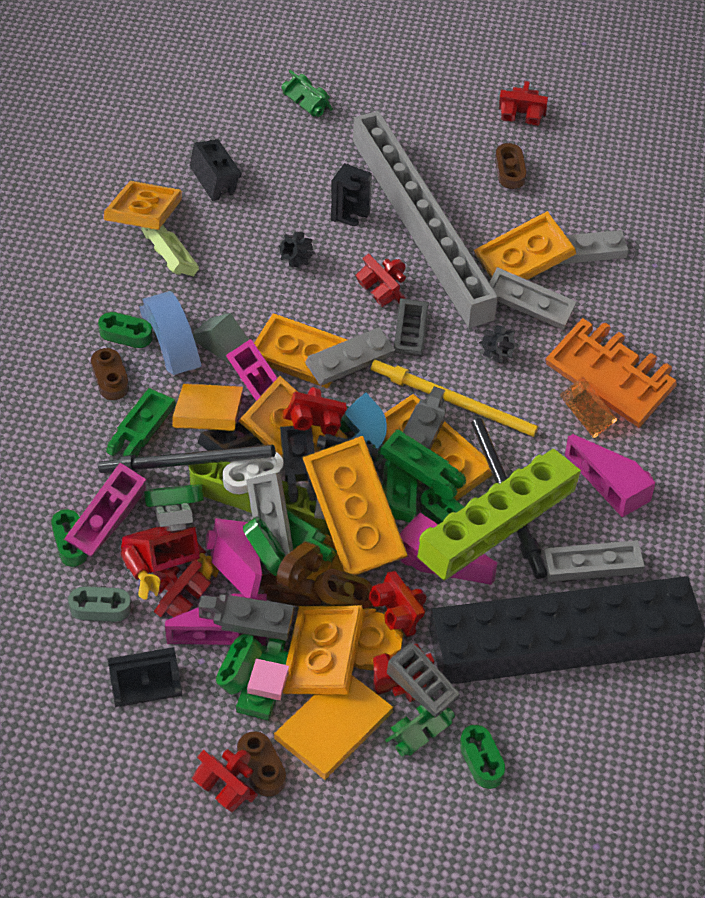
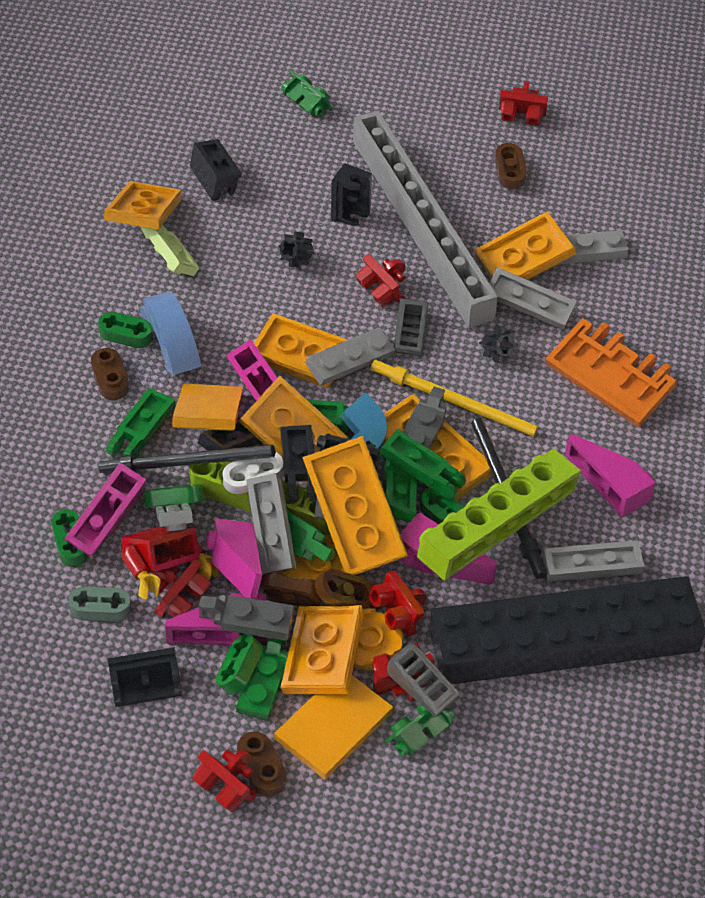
(220, 335): sand green slope -> none
(264, 544): green beam -> none
(268, 679): bright pink tile -> none
(299, 565): reddish brown plate -> none
(316, 411): red hips -> none
(476, 759): green beam -> none
(588, 407): clear orange slope -> none

